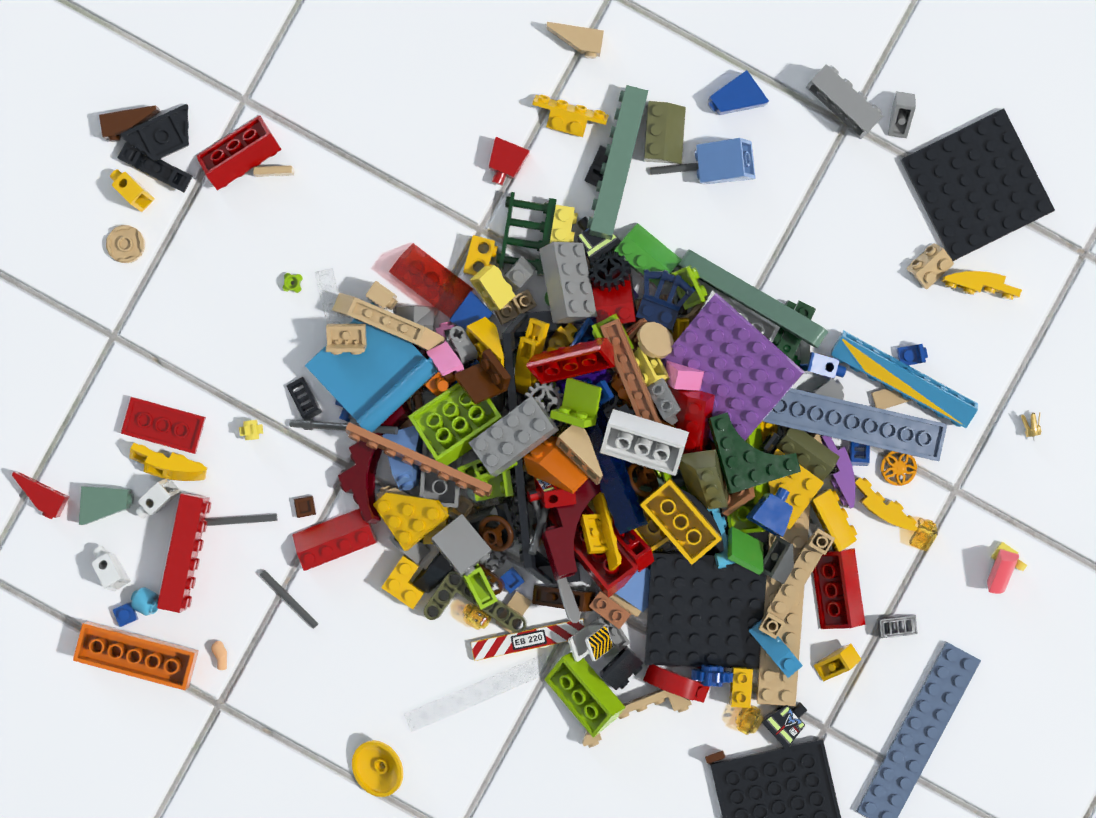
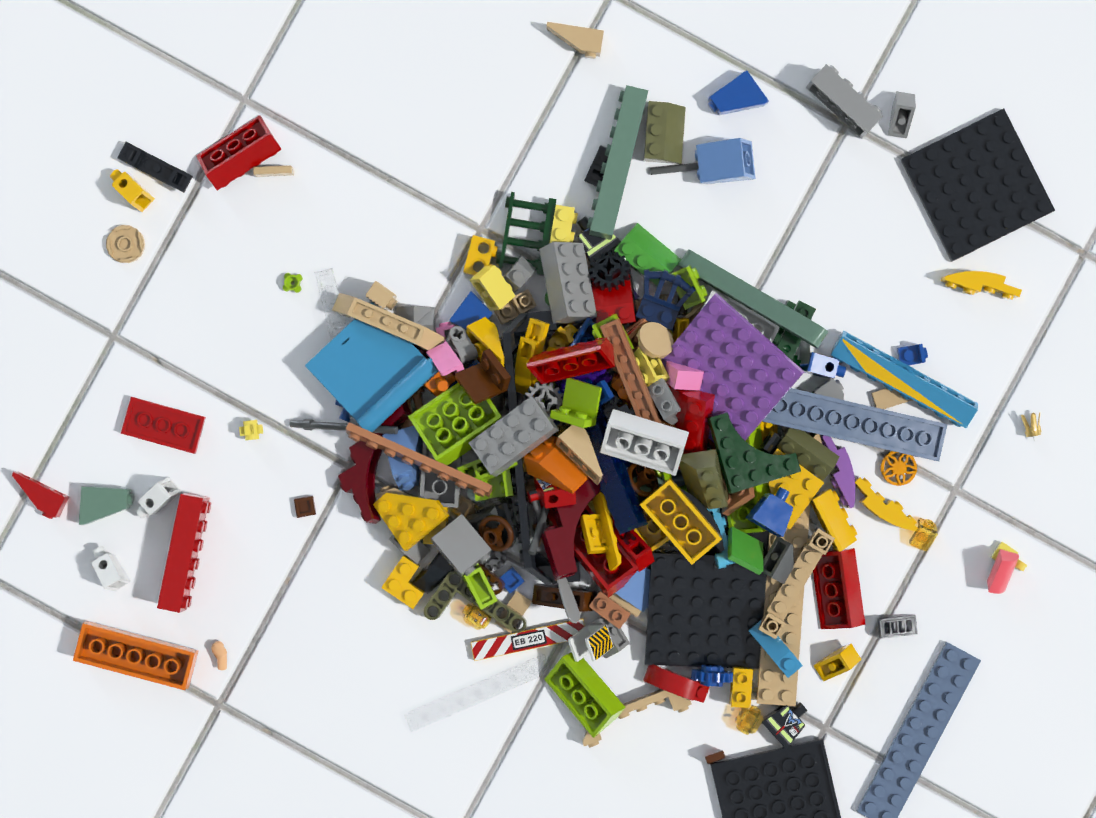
(118, 122): reddish brown slope -> none
(125, 614): blue plate -> none
(145, 601): medium azure head -> none
(160, 135): black wing -> none
(175, 467): yellow slope -> none
(241, 519): dark grey bar -> none
(289, 599): dark grey bar -> none
(310, 413): black slope -> none
(333, 539): red slope -> none
(346, 338): tan bracket -> none
(372, 773): yellow dish -> none
(430, 280): clear red slope -> none
(506, 160): red torso -> none
(569, 117): yellow bracket -> none
(621, 668): black slope -> none
(859, 461): blue slope -> none
(930, 265): tan bracket -> none

